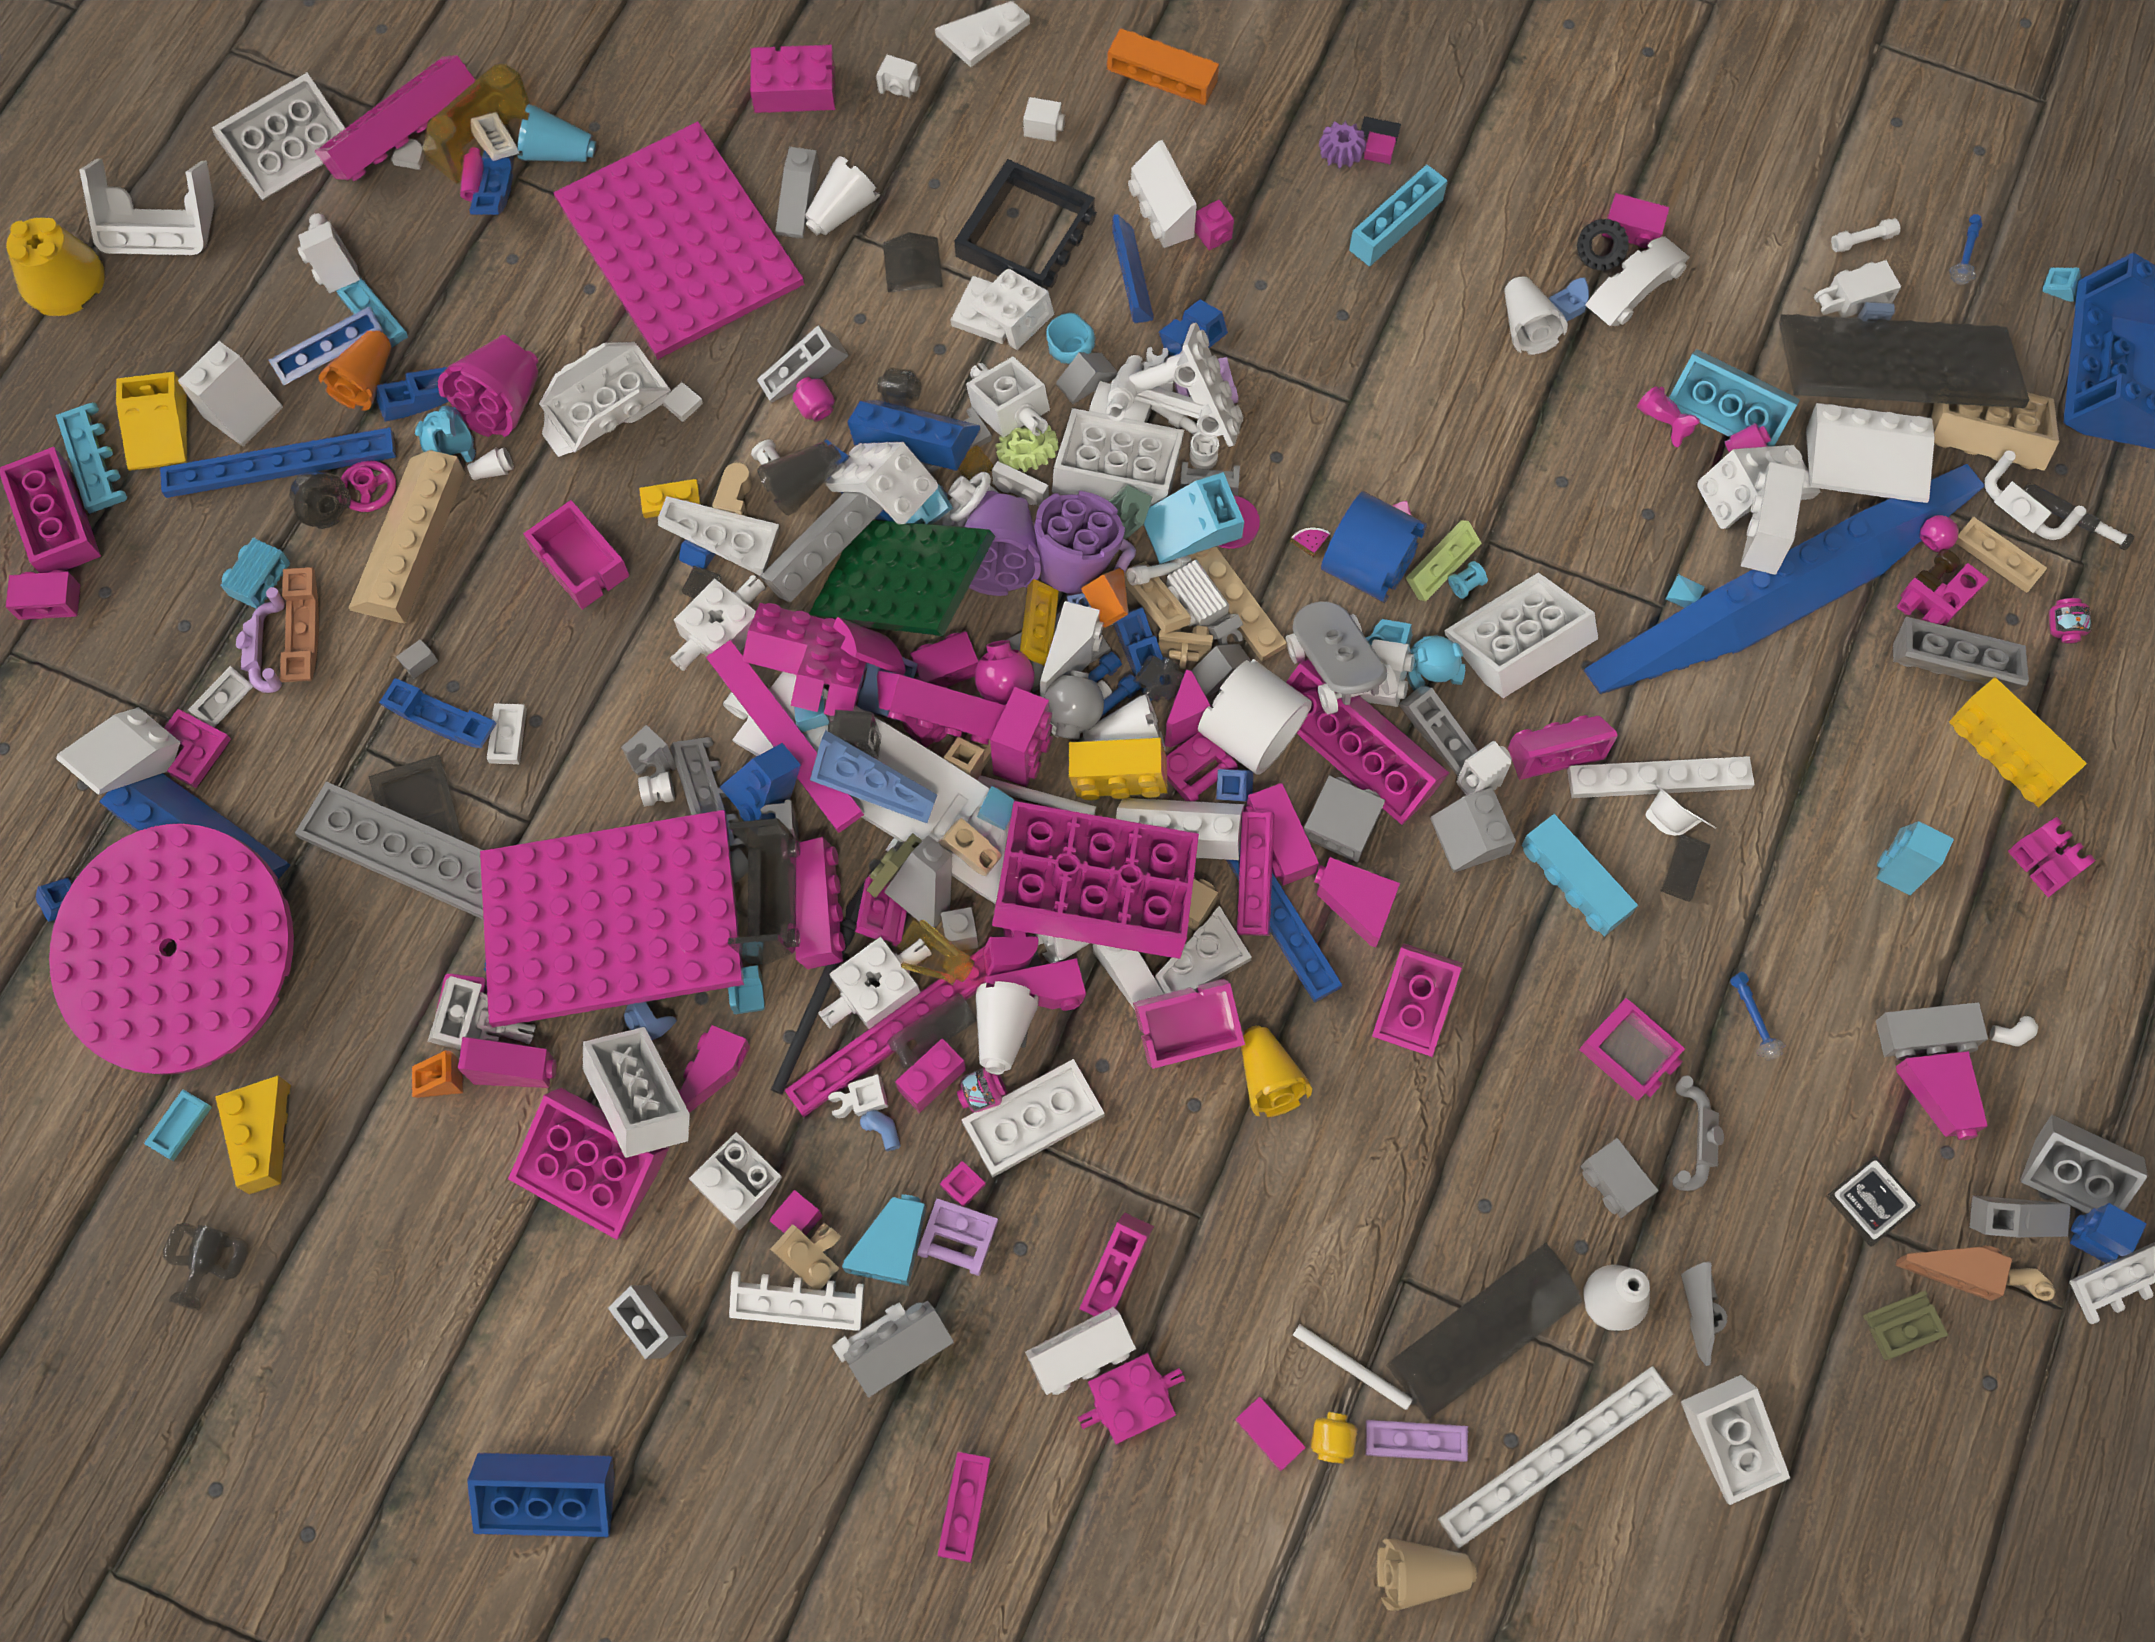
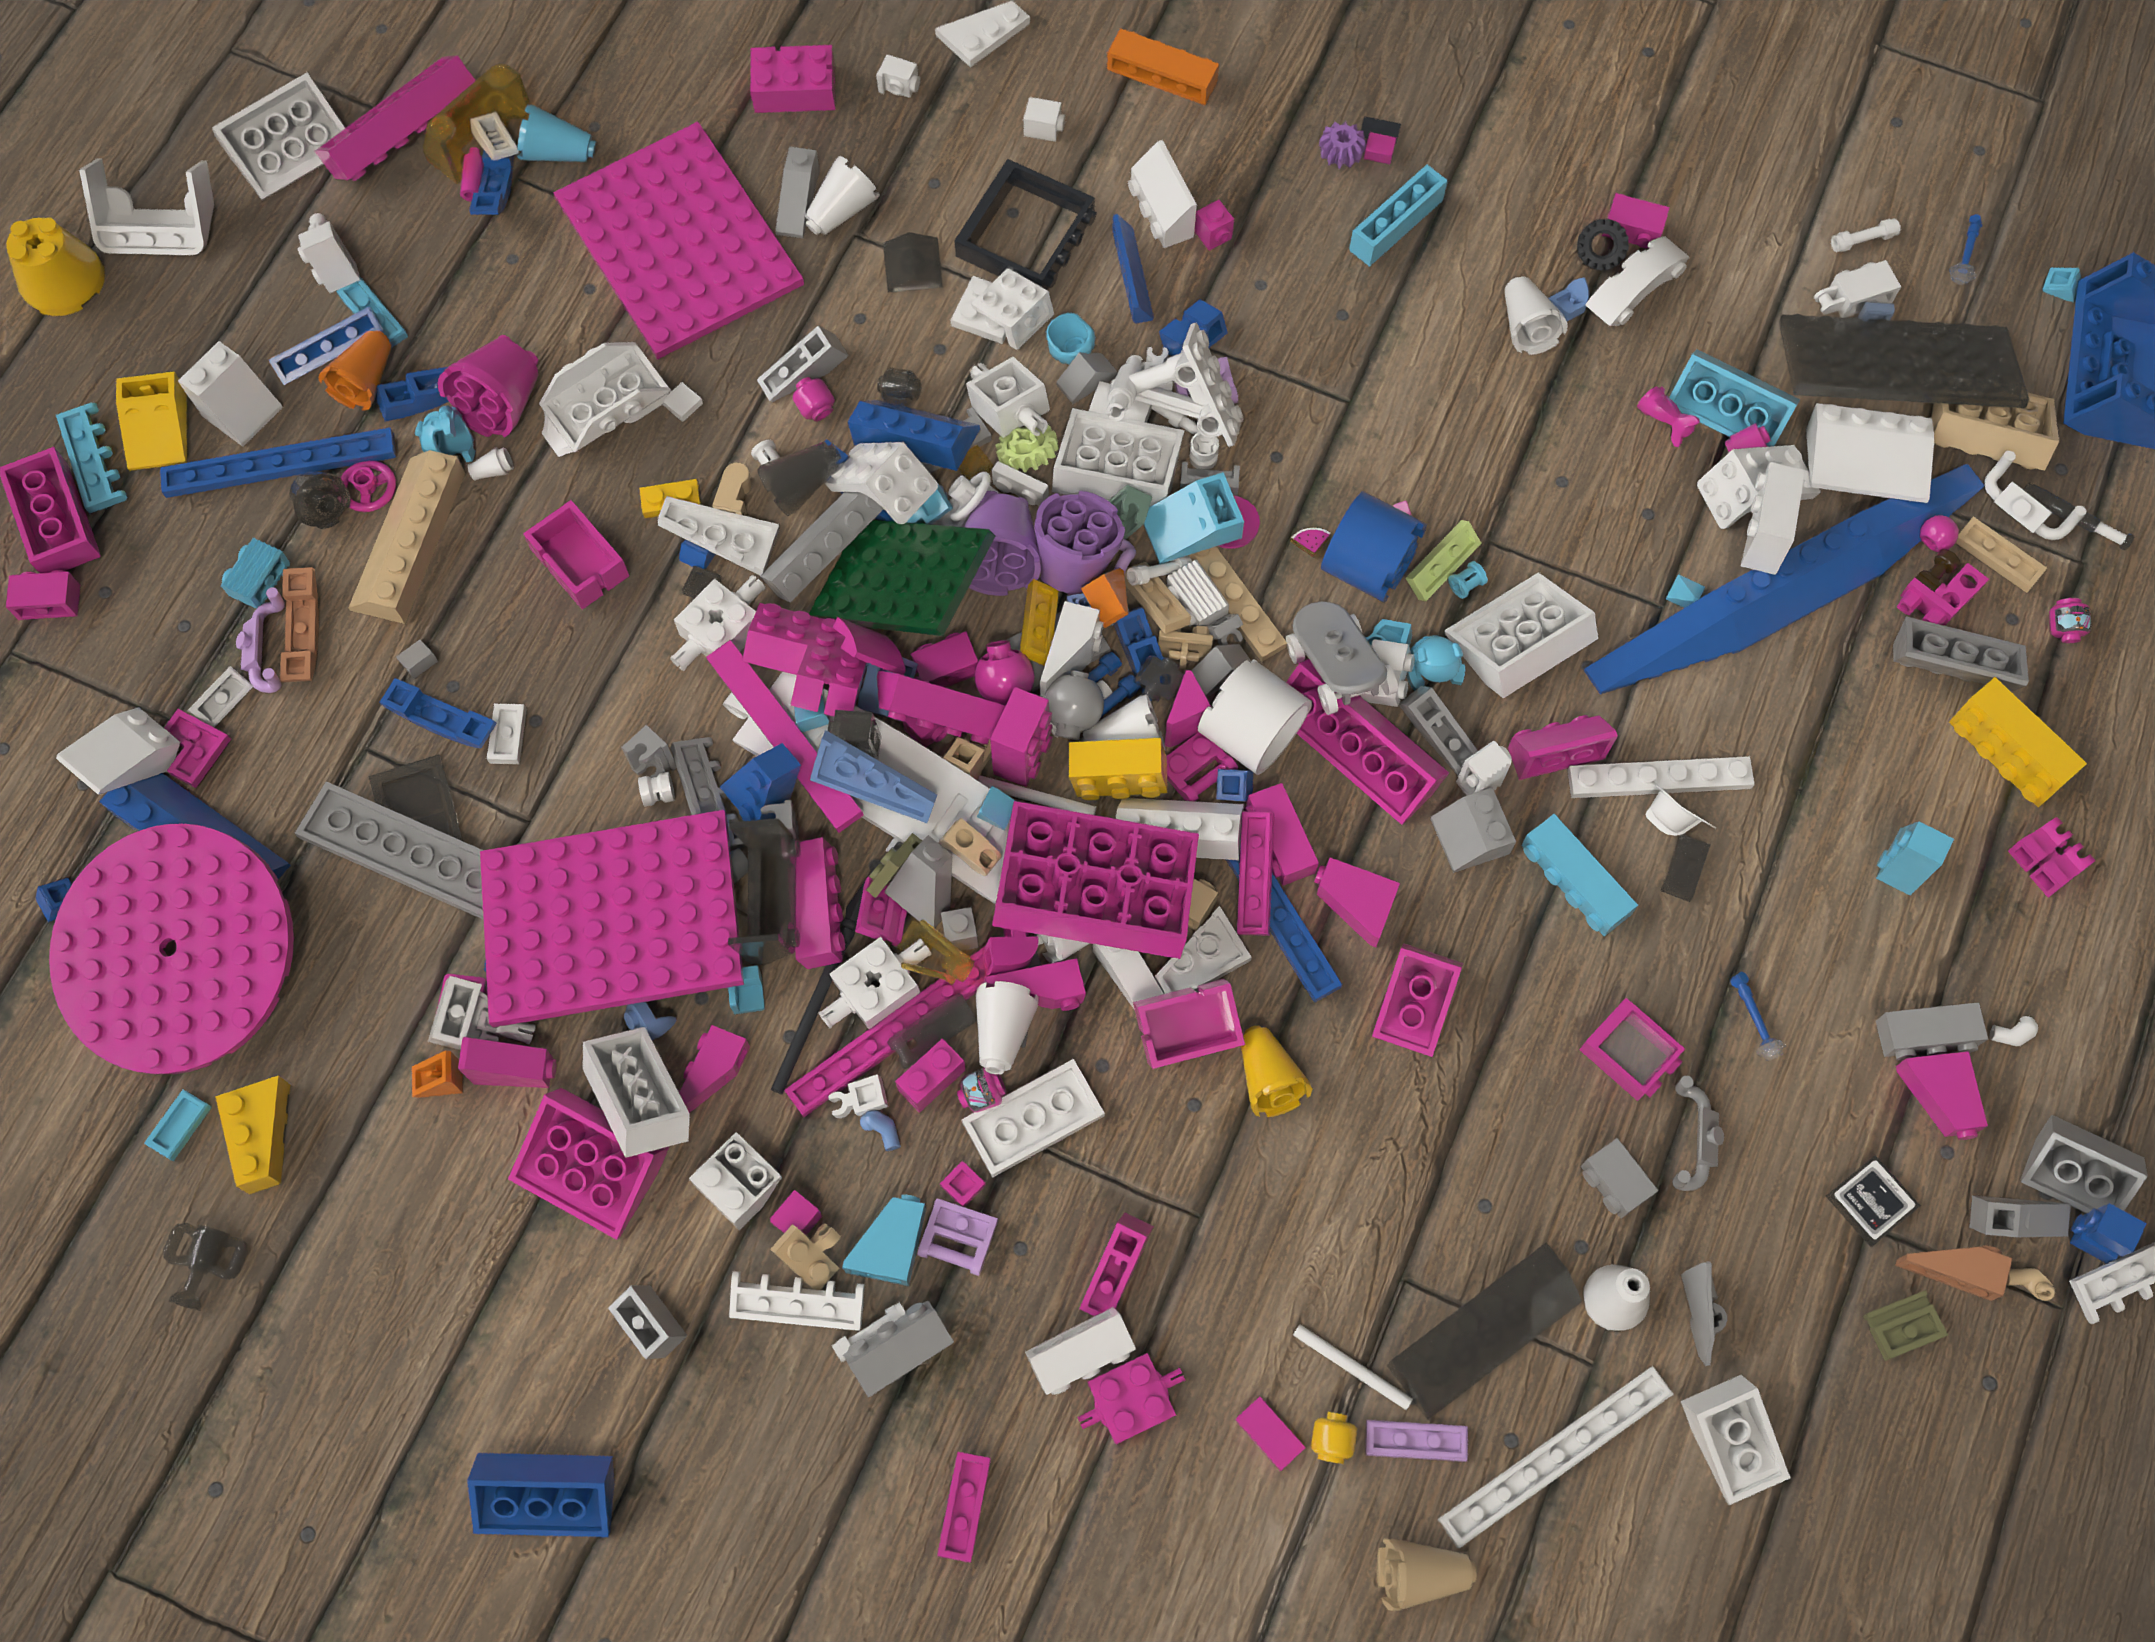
(409, 155): white tile -> none
(1343, 818): light grey brick -> none

